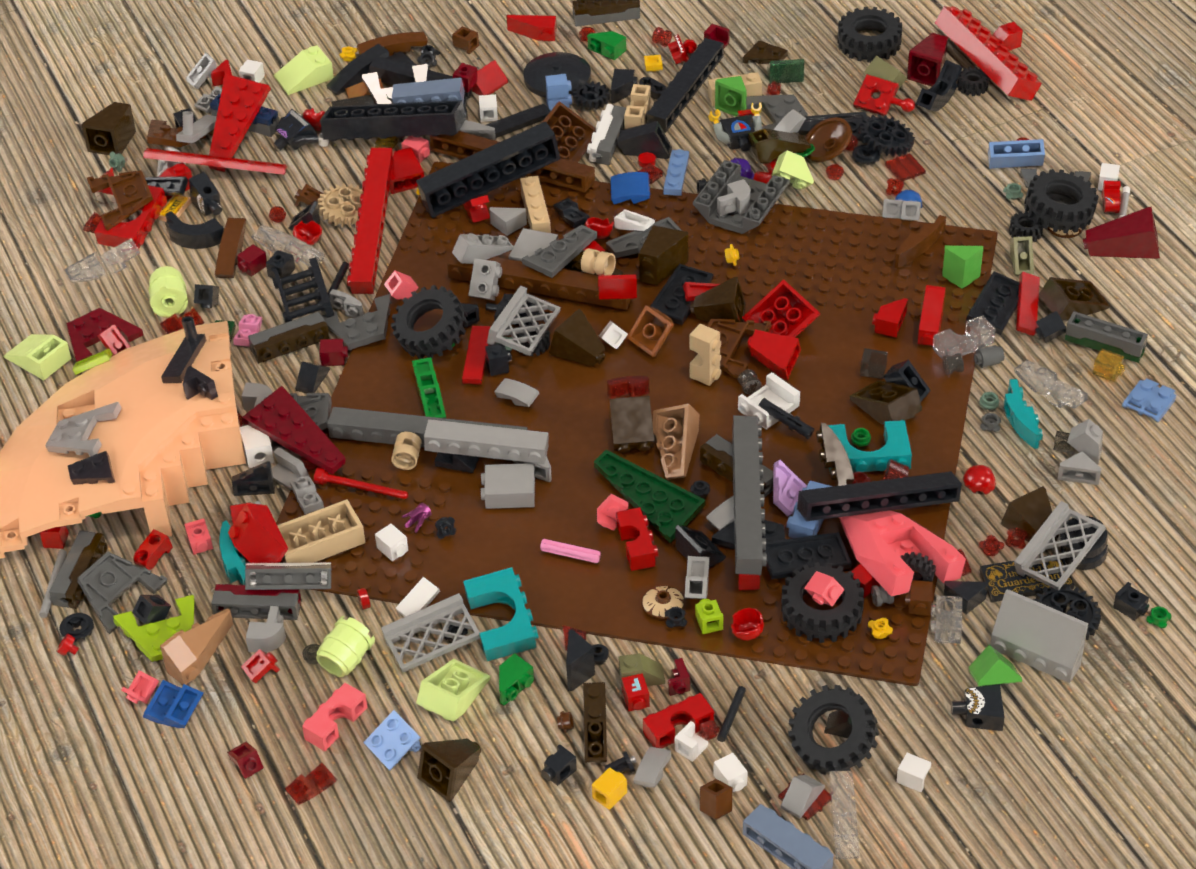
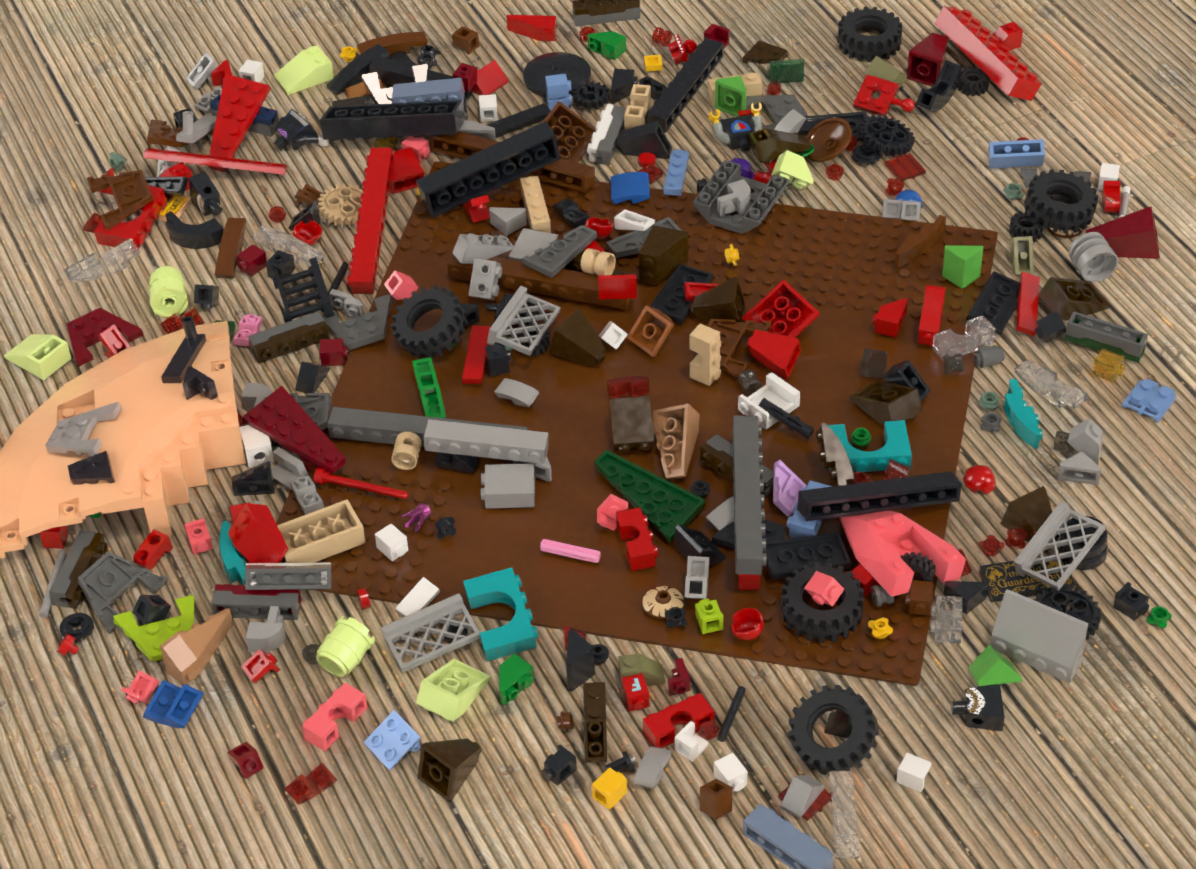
(92, 361): lime tile -> none
(109, 129): dark brown slope -> none
(313, 118): red hair -> none
(1093, 257): none -> light grey wheel

